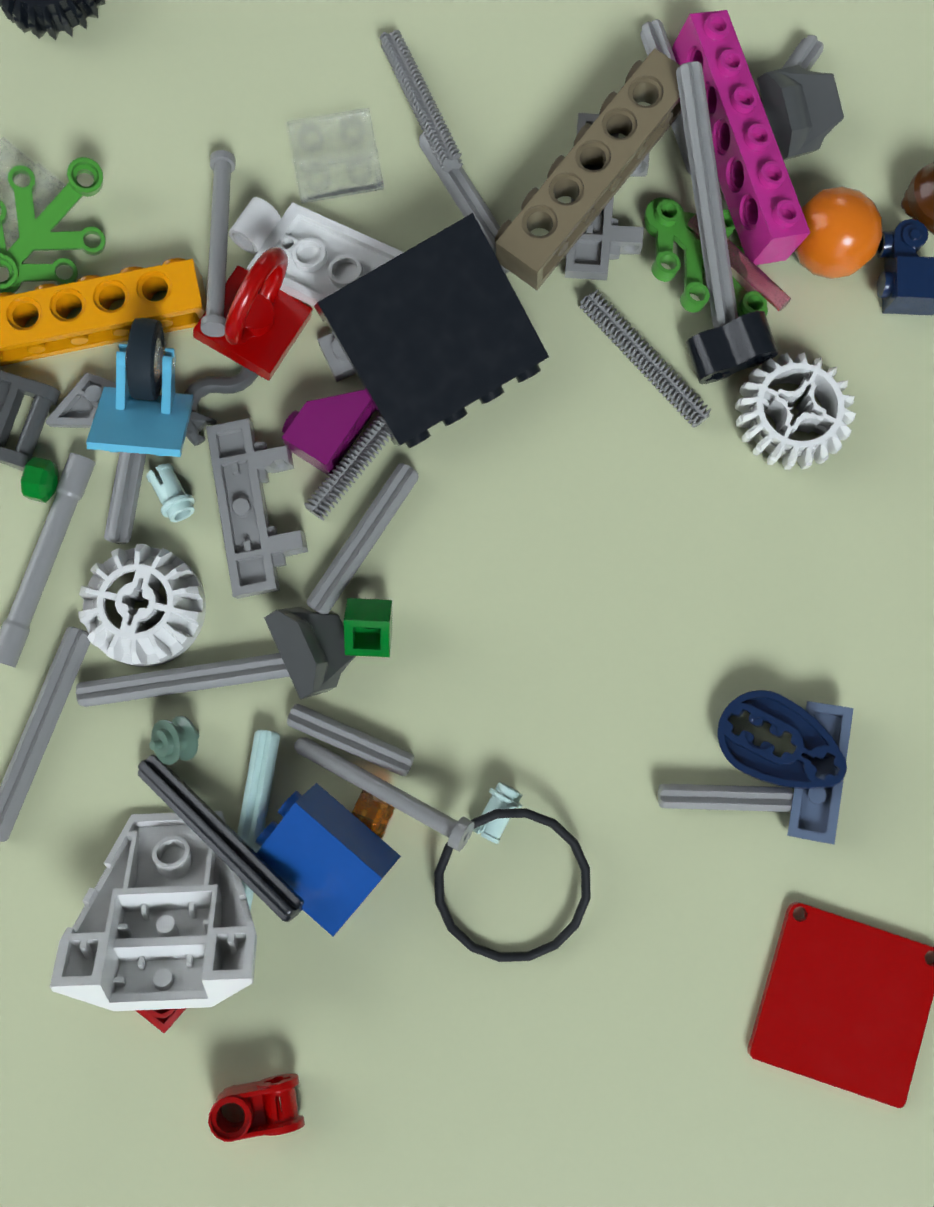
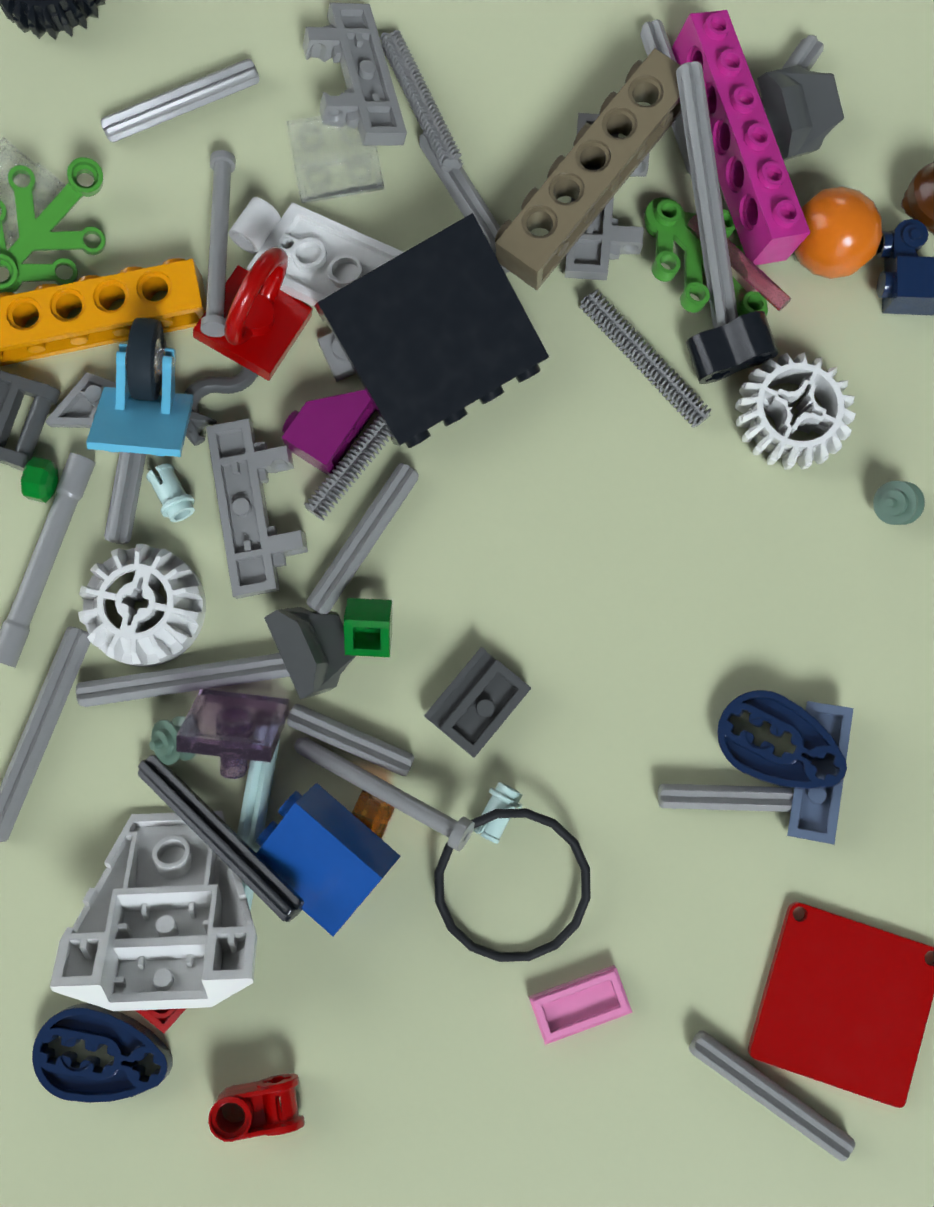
(87, 1080): none -> dark blue piece
(180, 100): none -> light grey axle
(233, 728): none -> clear purple tile
(370, 94): none -> light grey hinge
(477, 702): none -> dark grey plate
(580, 1004): none -> bright pink tile
(772, 1096): none -> light grey axle
(898, 502): none -> sand green wheel

